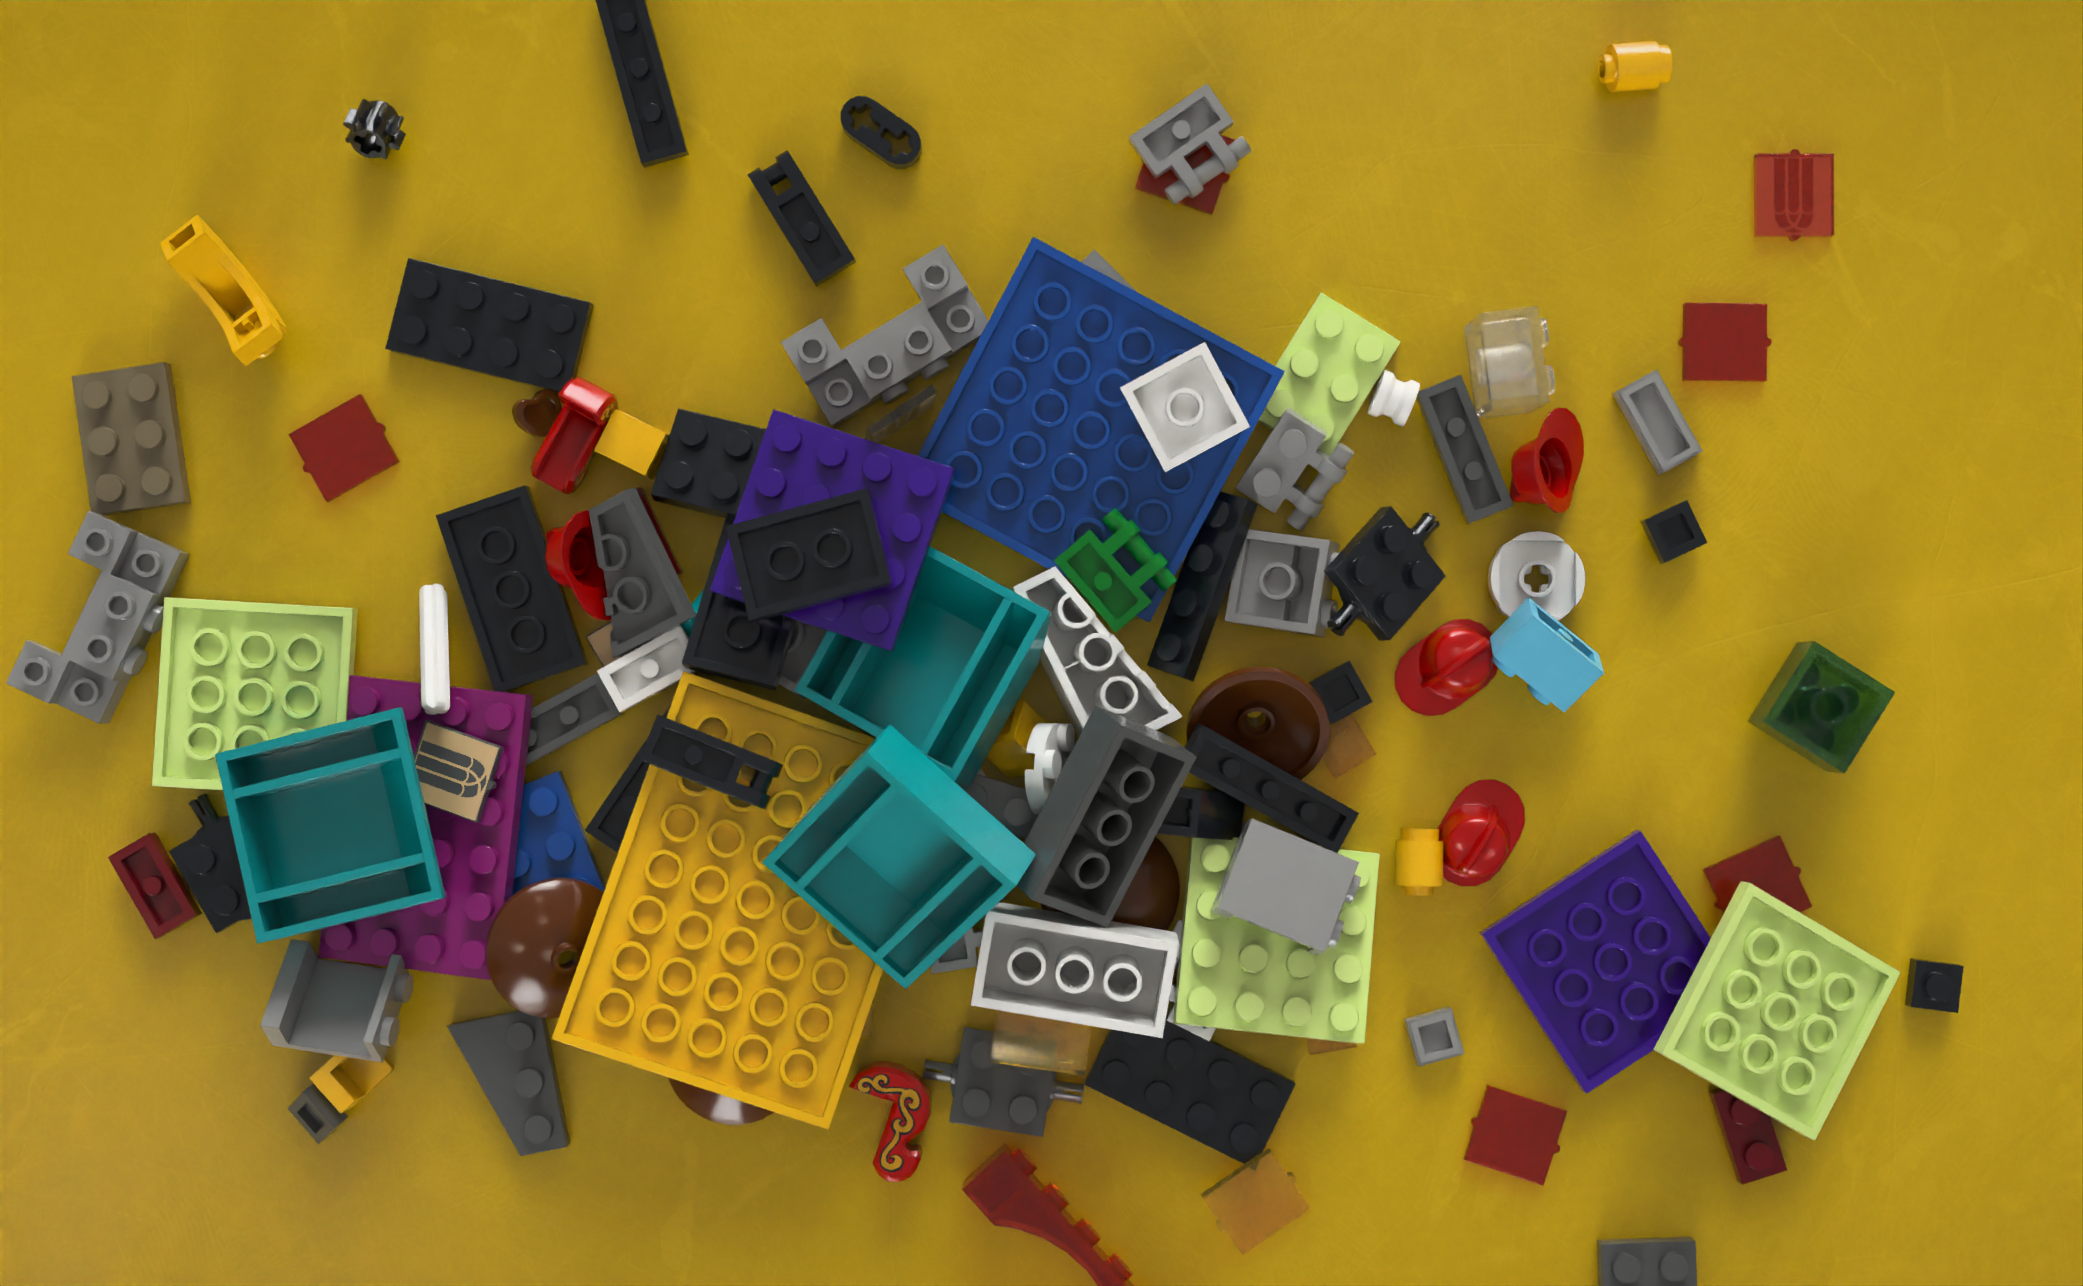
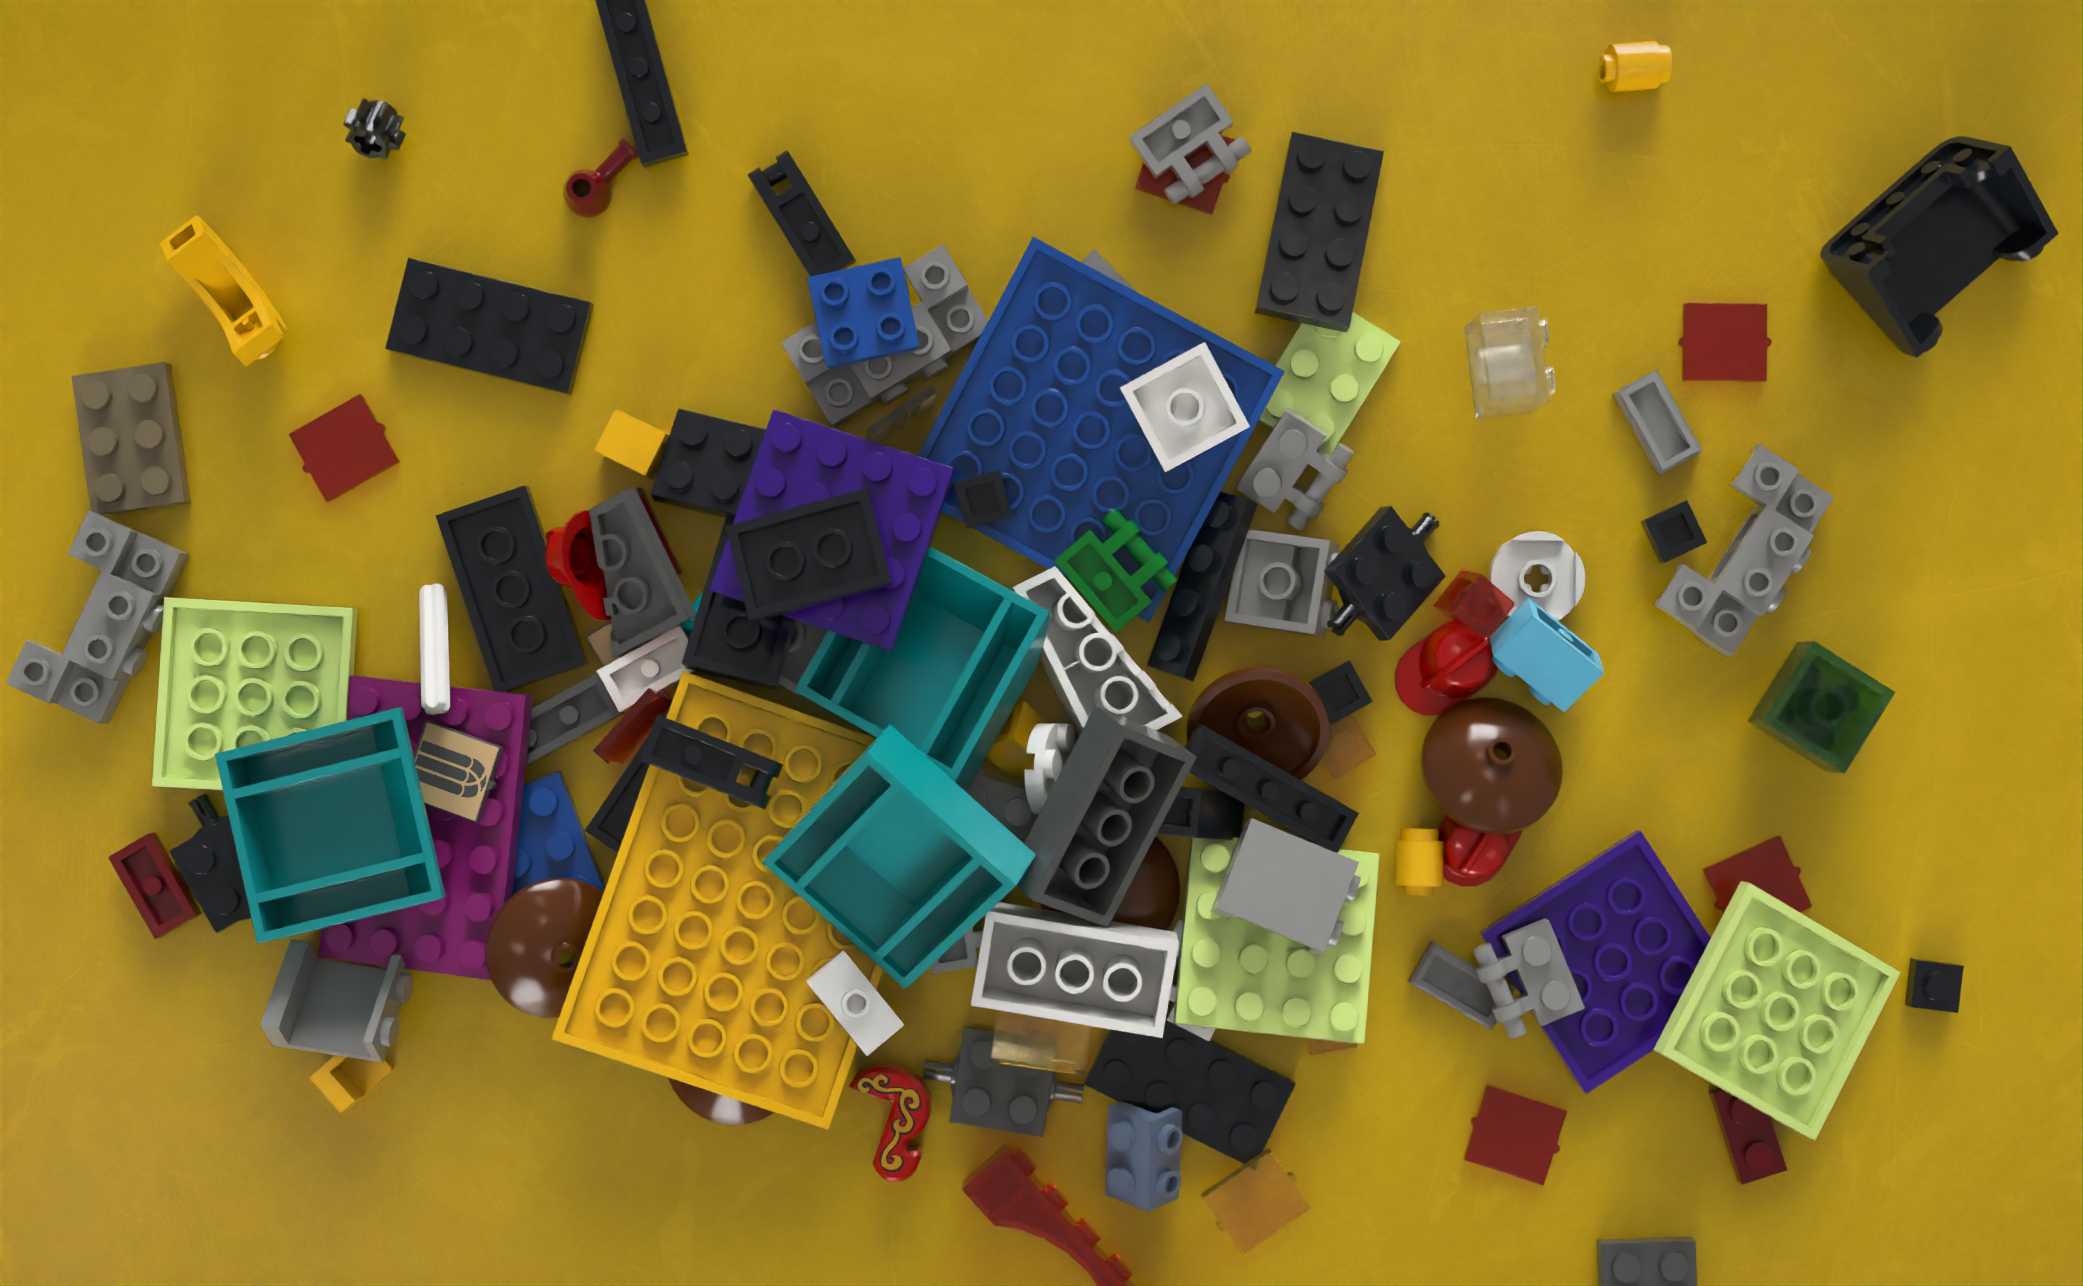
(316, 1113): dark grey plate -> none
(518, 1075): dark grey wing -> none
(538, 413): reddish brown piece -> none
(574, 435): red animal -> none
(600, 194): none -> dark red bar
(633, 726): none -> clear red piece
(854, 1002): none -> white plate
(863, 313): none -> blue bracket
(887, 123): black beam -> none
(983, 499): none -> black plate
(1143, 1155): none -> sand blue bracket
(1319, 232): none -> black plate
(1393, 398): white wheel -> none
(1434, 1036): light grey tile -> none
(1454, 984): none -> flat silver tile
(1463, 449): dark grey plate -> none
(1475, 603): none -> clear red bracket
(1478, 786): none -> reddish brown dish
(1541, 971): none -> light grey plate
(1549, 465): red piece -> none
(1758, 558): none -> light grey bracket
(1794, 195): clear red piece -> none
(1937, 236): none -> black windscreen

